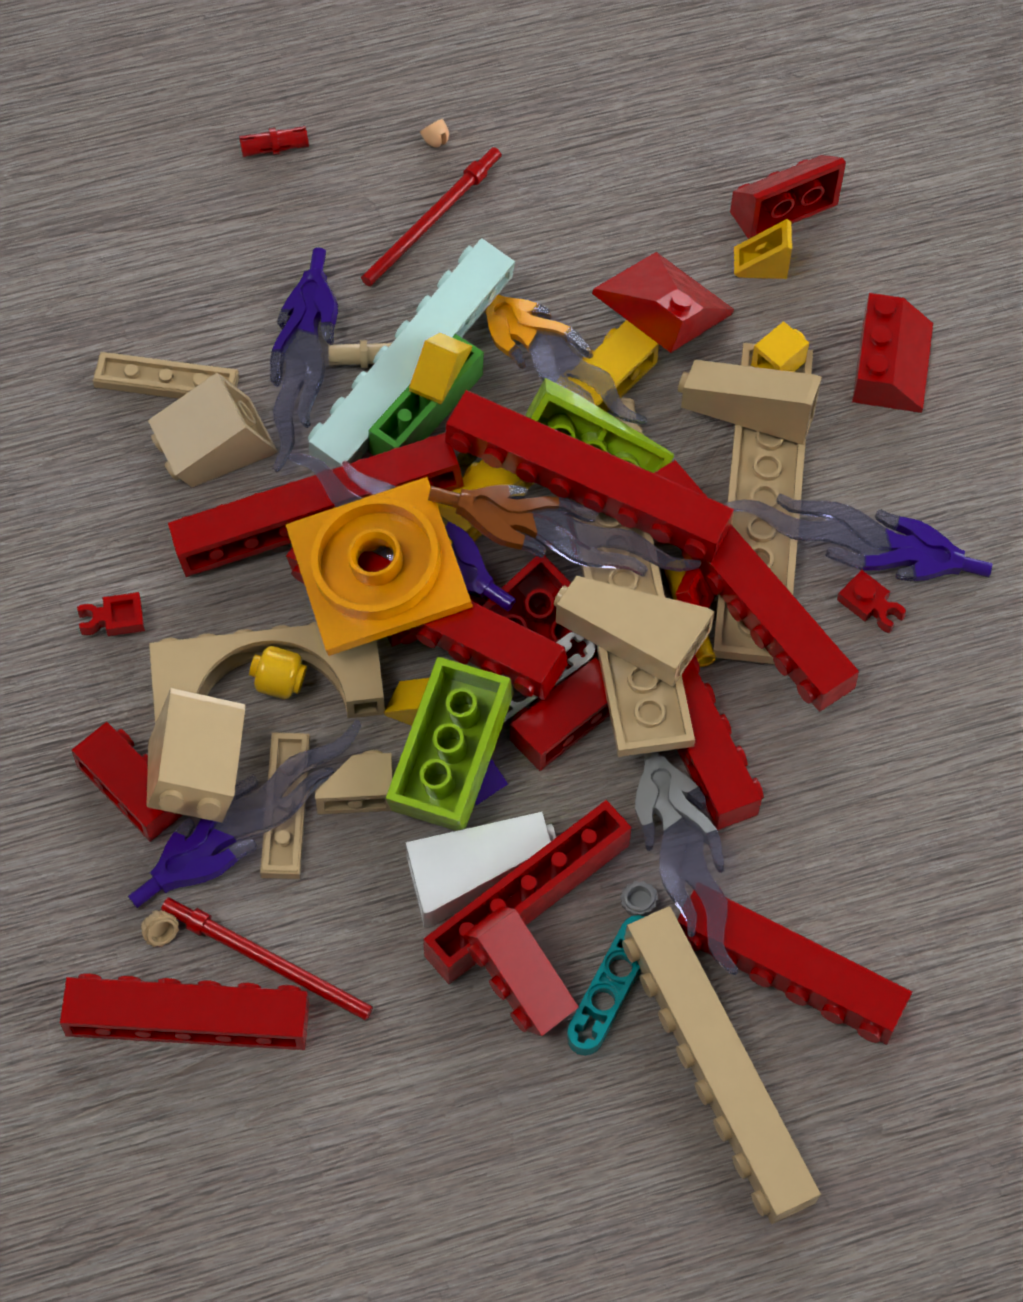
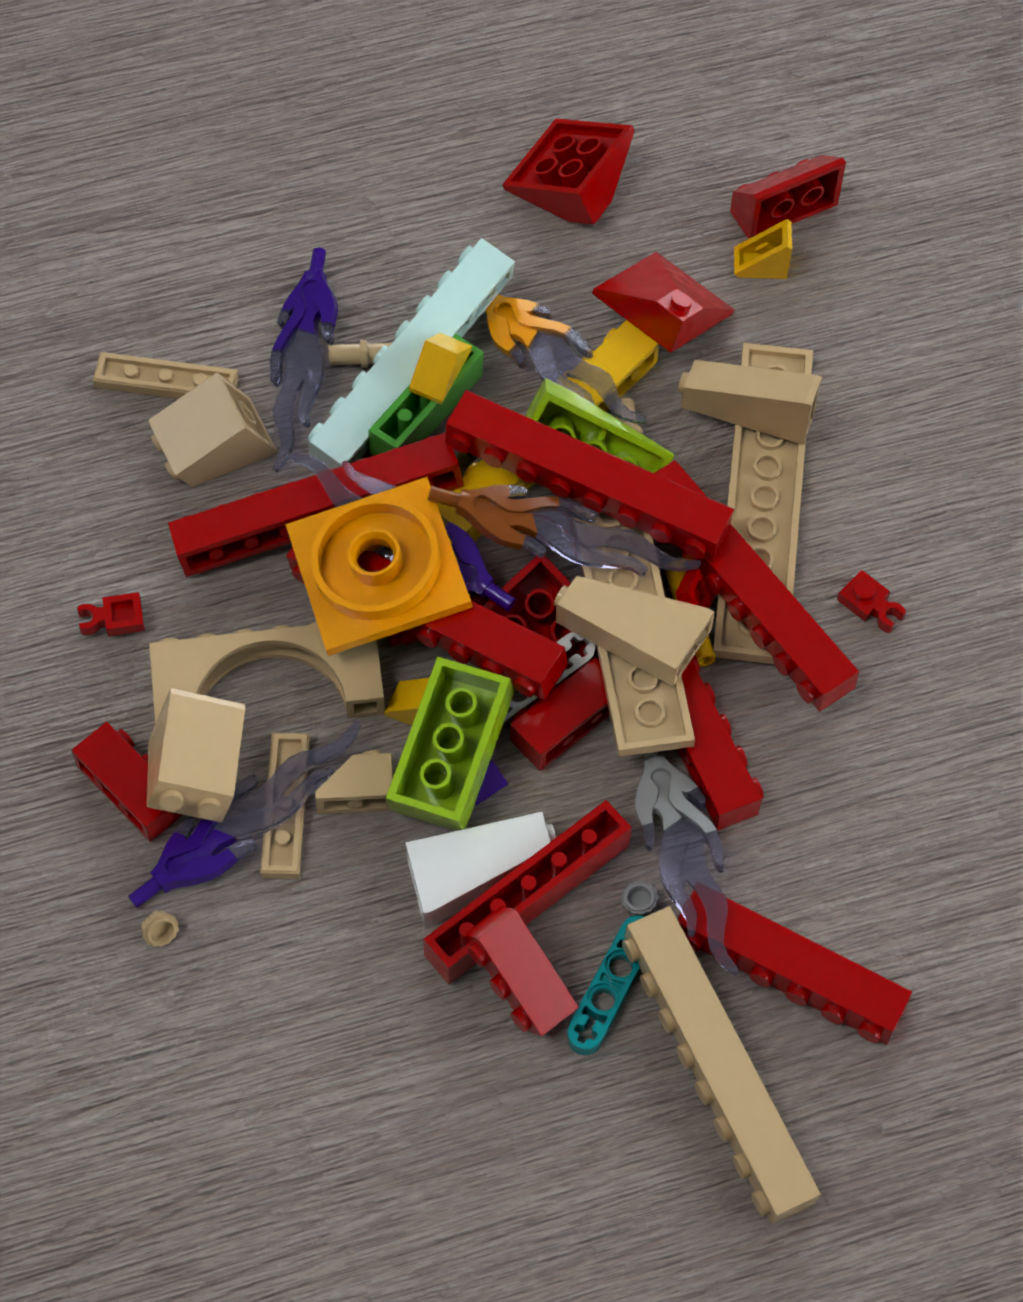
(185, 1012): red brick -> none
(201, 923): red bar -> none
(274, 141): red pin -> none
(278, 672): yellow head -> none
(436, 134): light nougat hinge -> none
(472, 176): red bar -> none
(573, 169): none -> red slope
(781, 349): yellow brick -> none
(877, 548): piece -> none
(893, 355): red slope -> none

